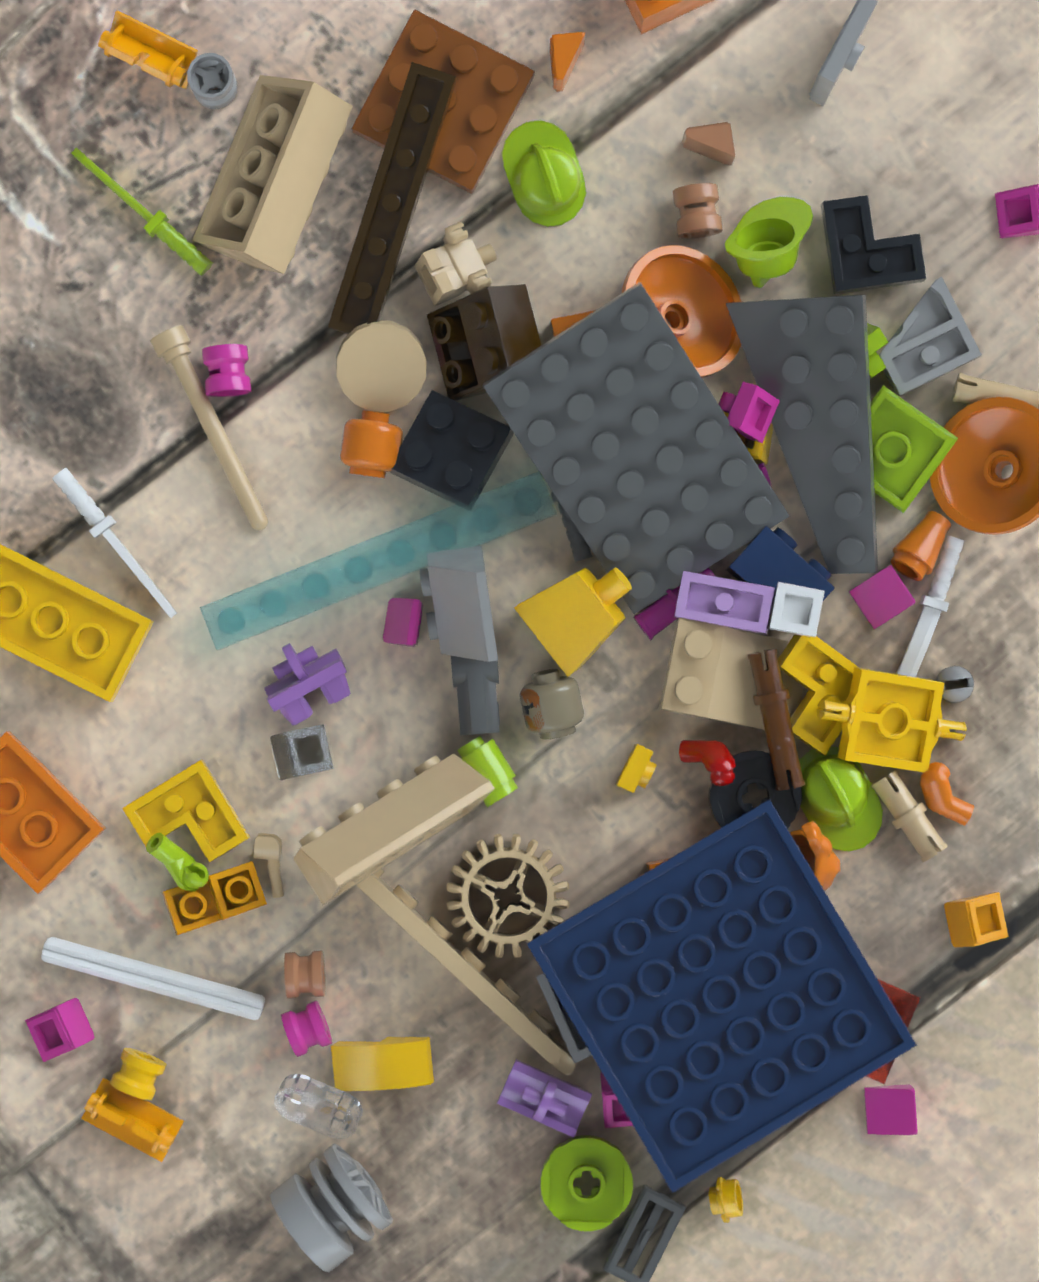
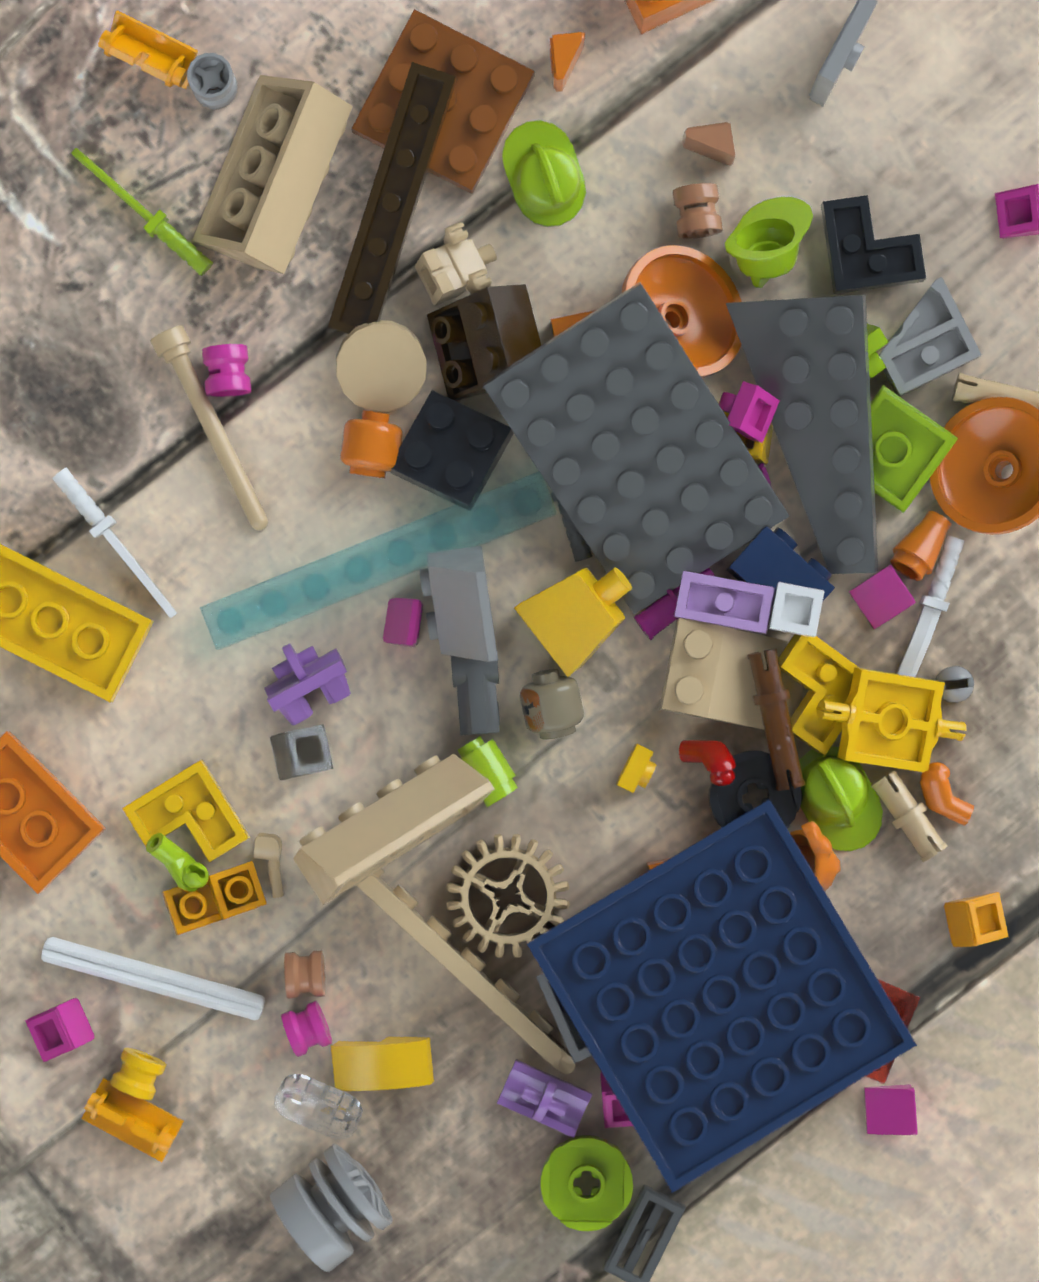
(726, 1199): yellow plate -> none

